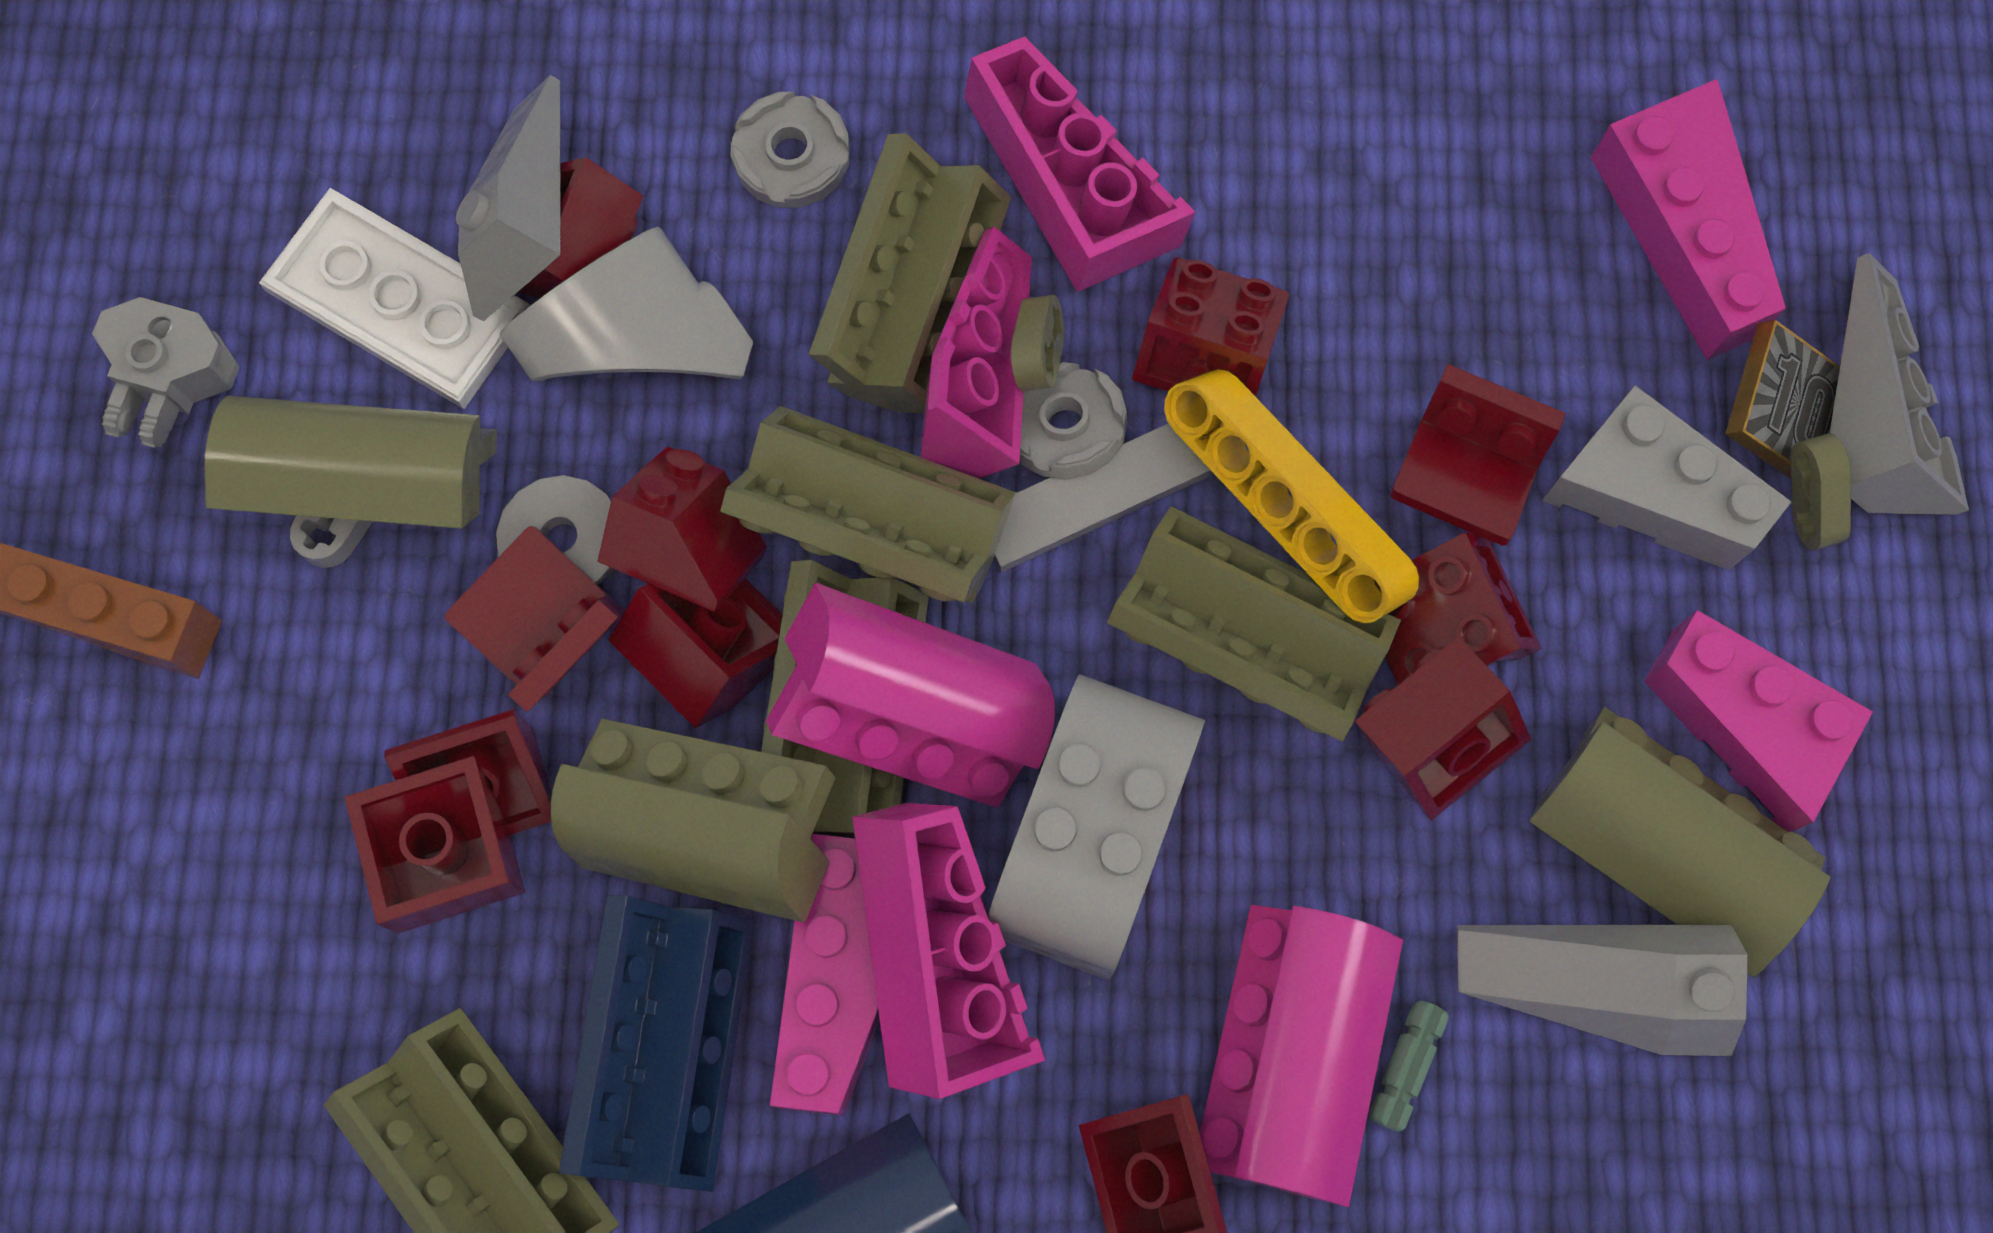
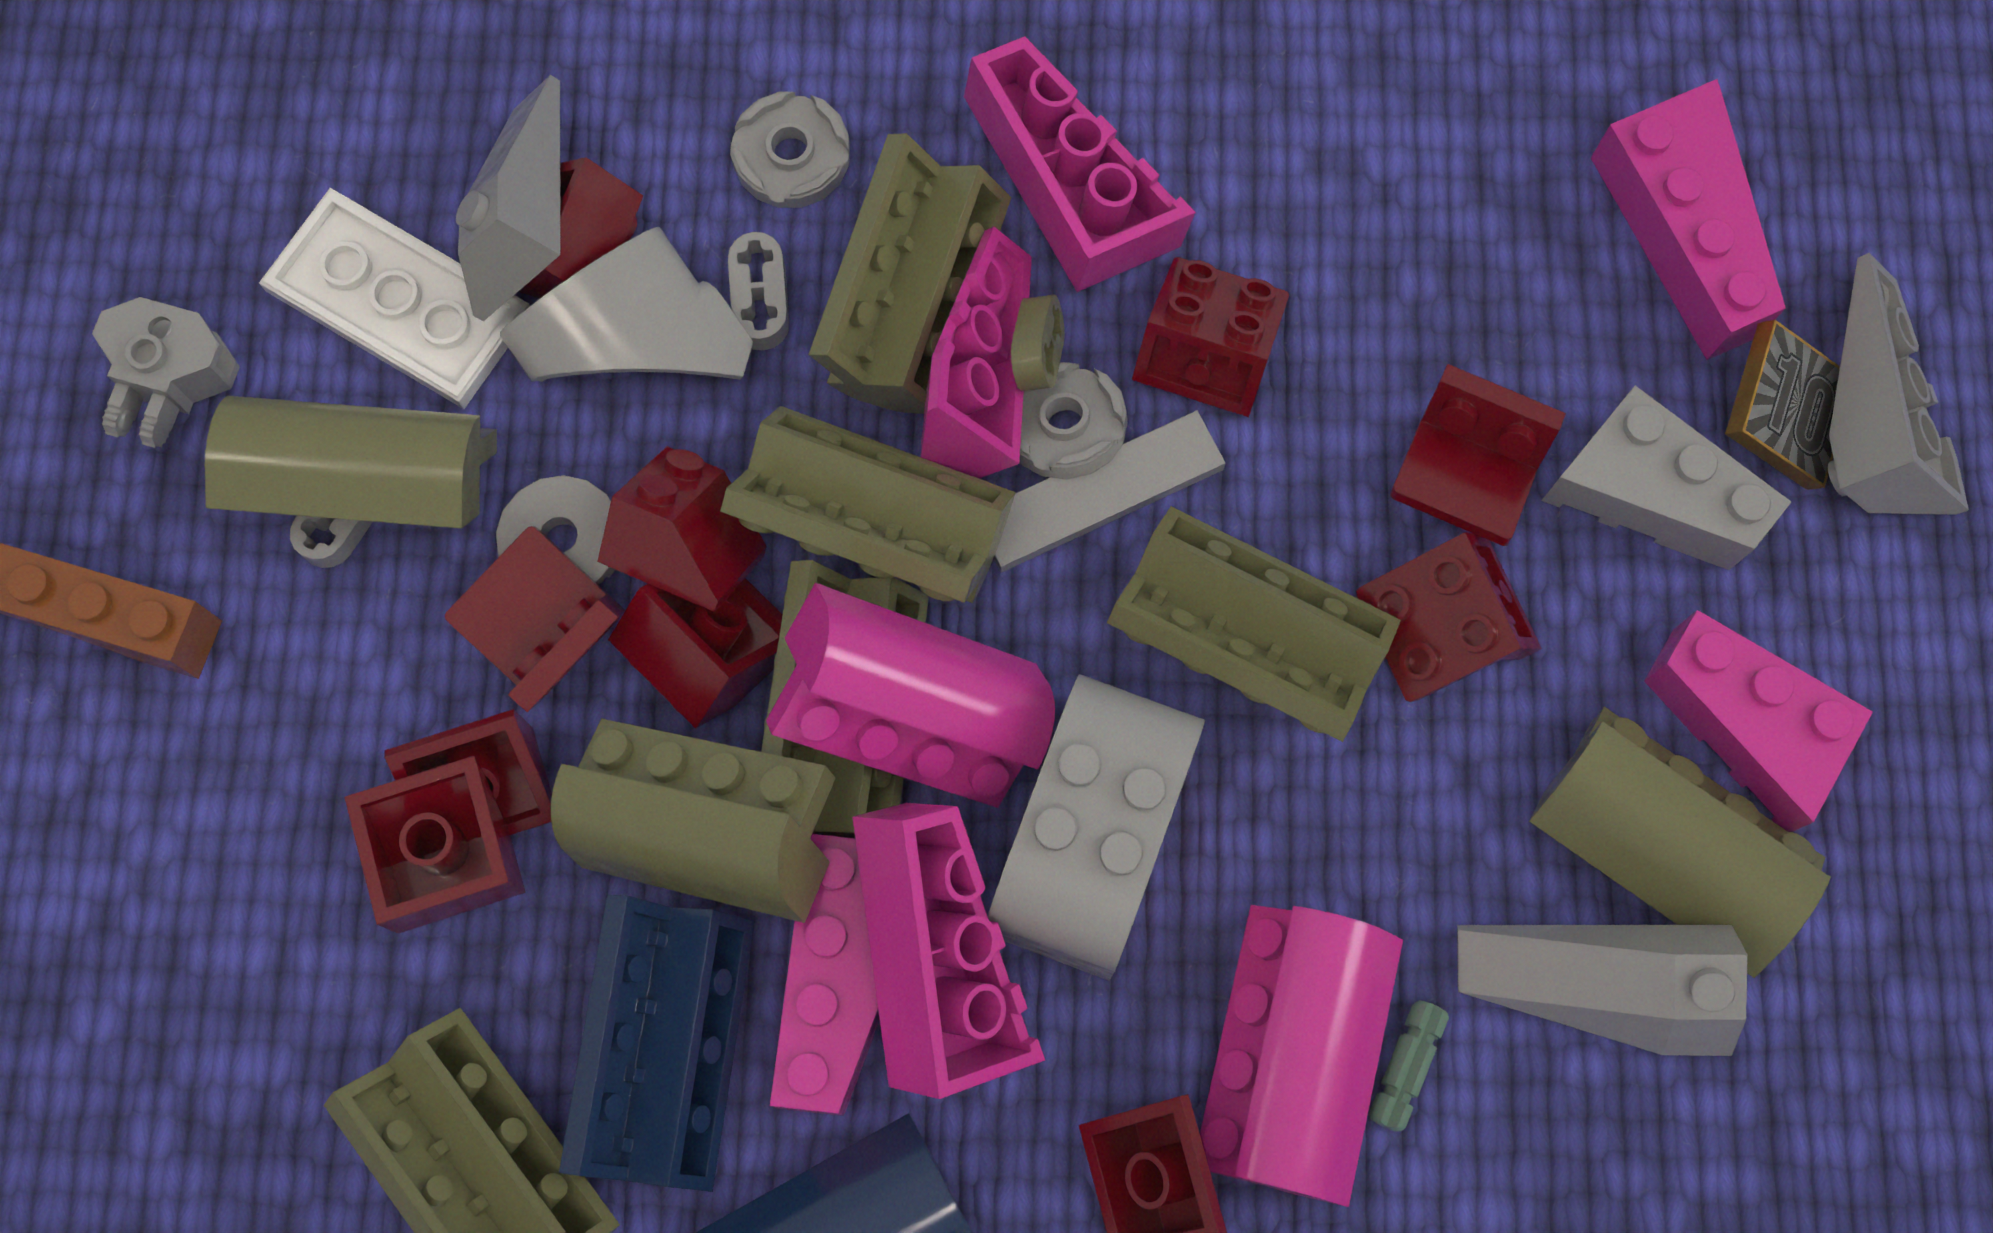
(772, 289): none -> light grey beam
(1318, 504): yellow beam -> none
(1444, 726): dark red slope -> none
(1821, 491): olive beam -> none

